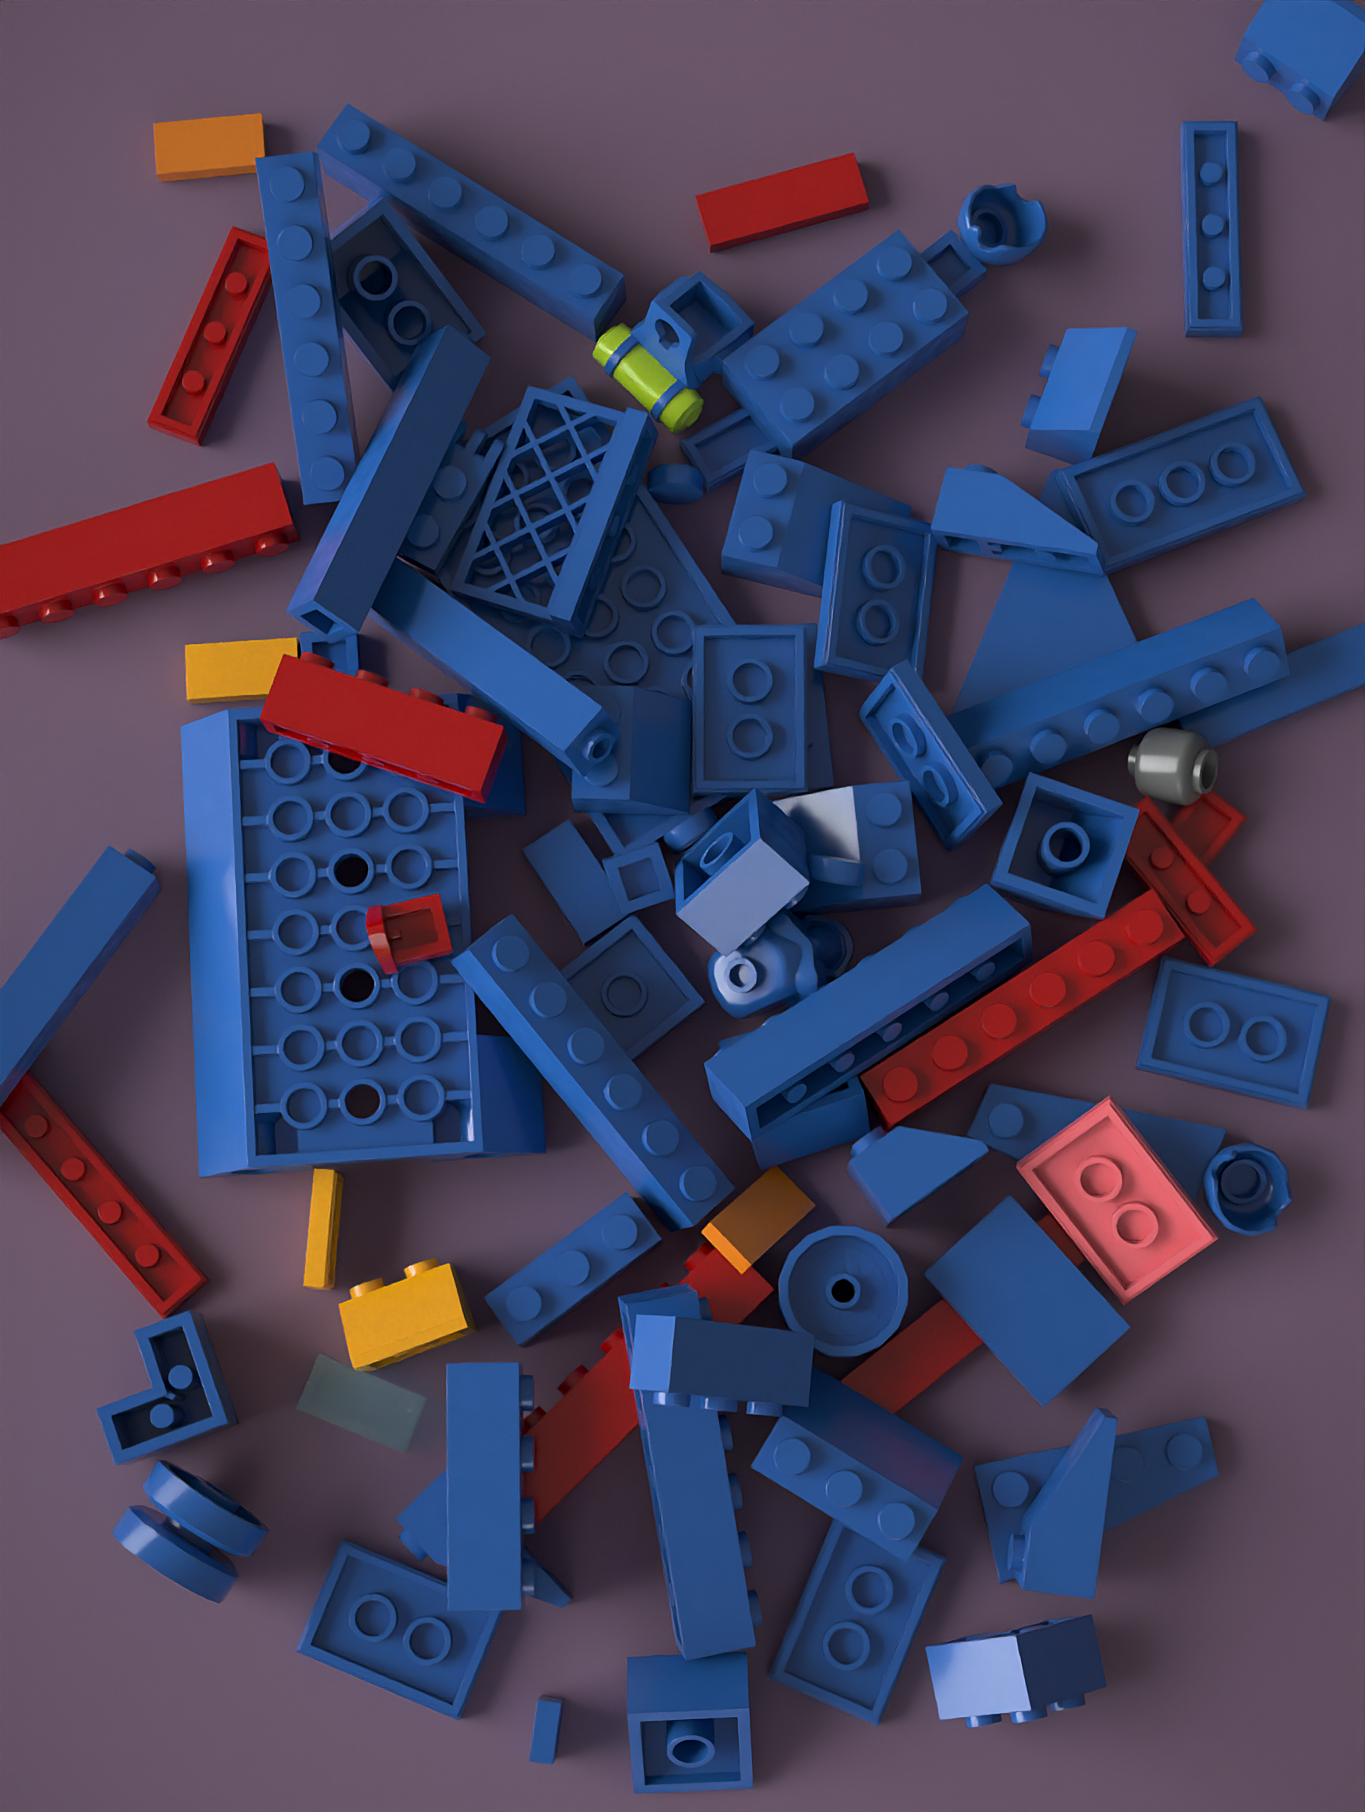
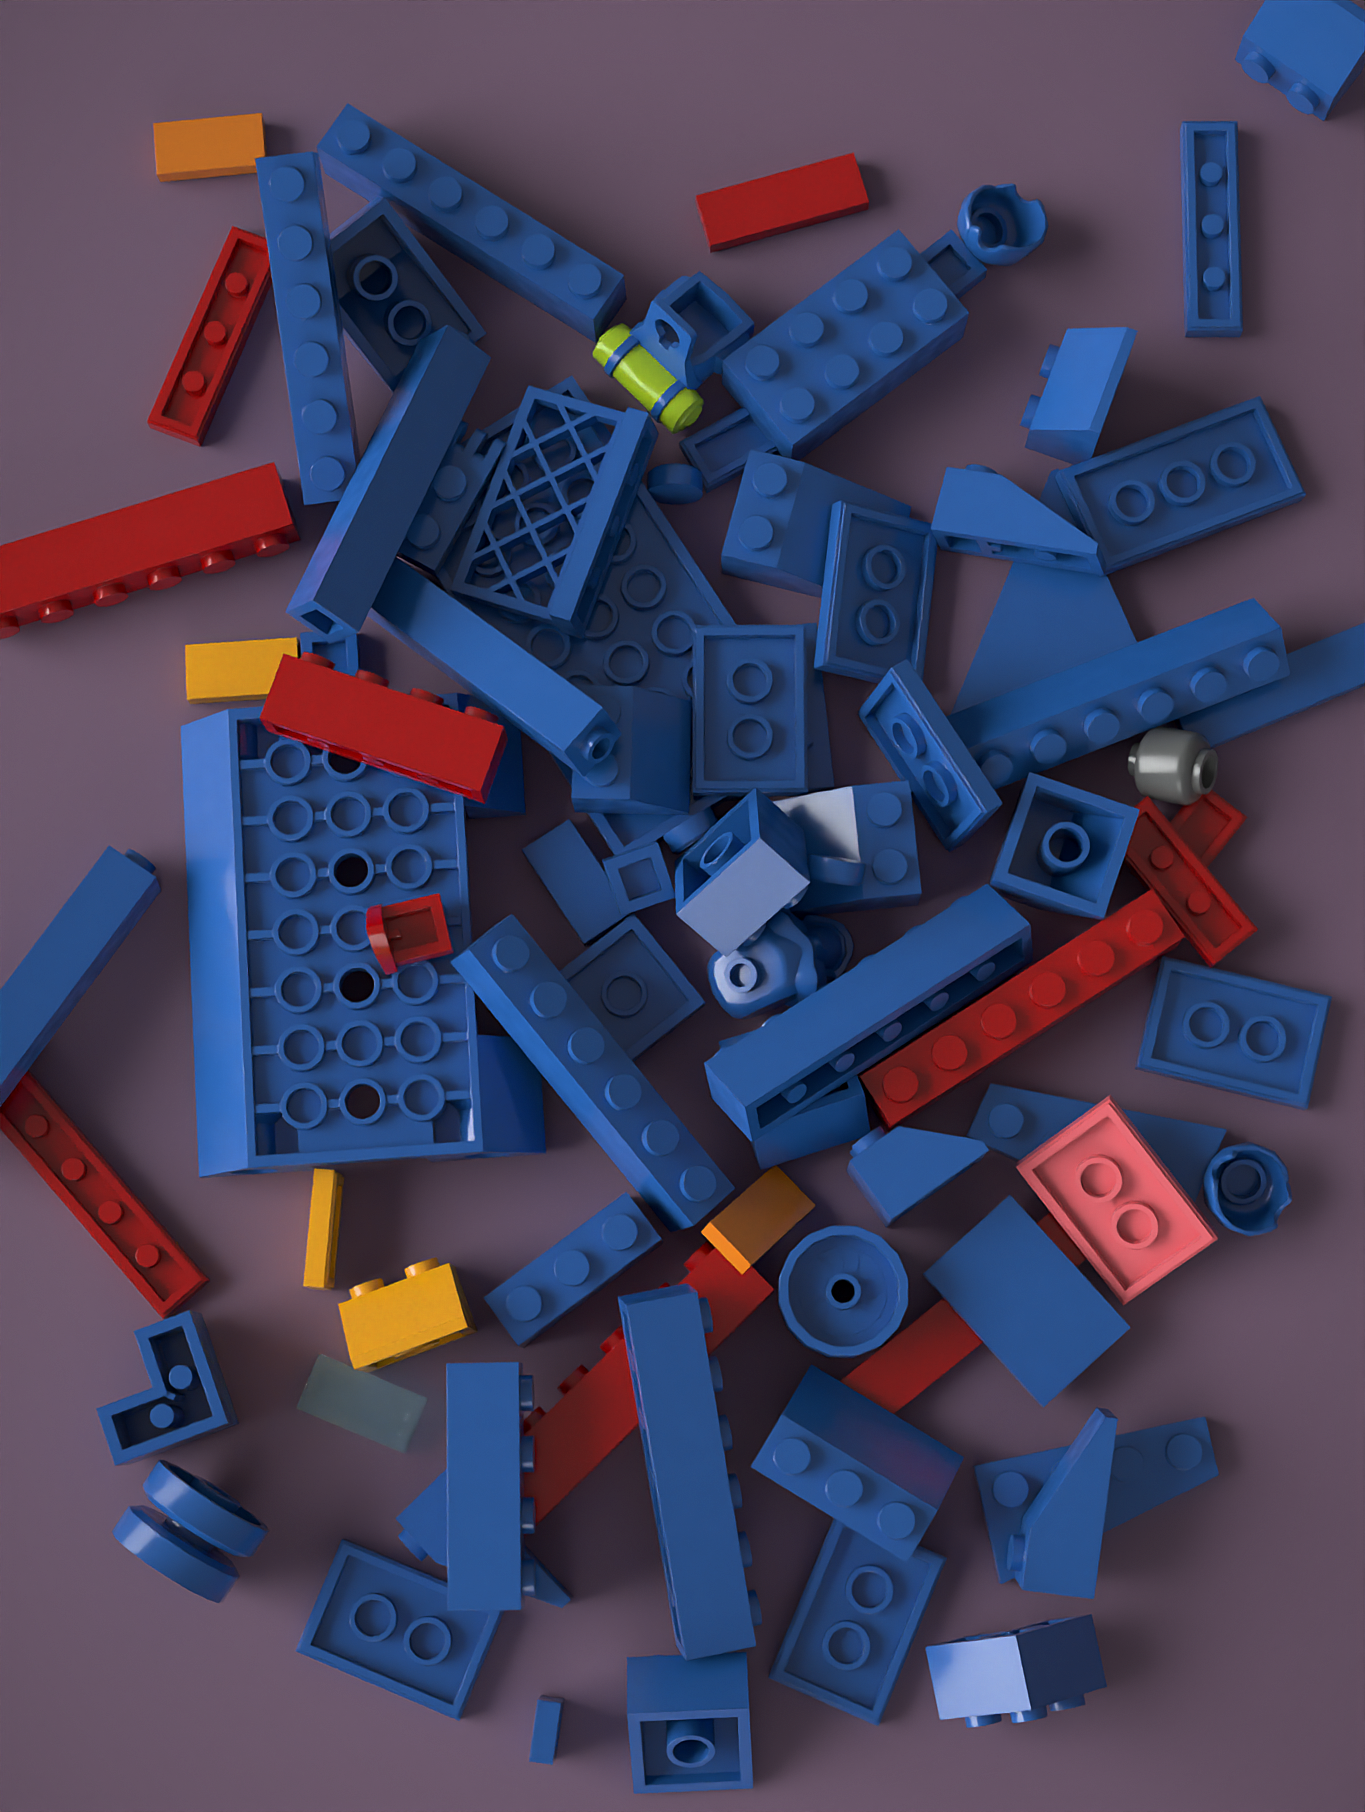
(721, 1364): blue brick -> none

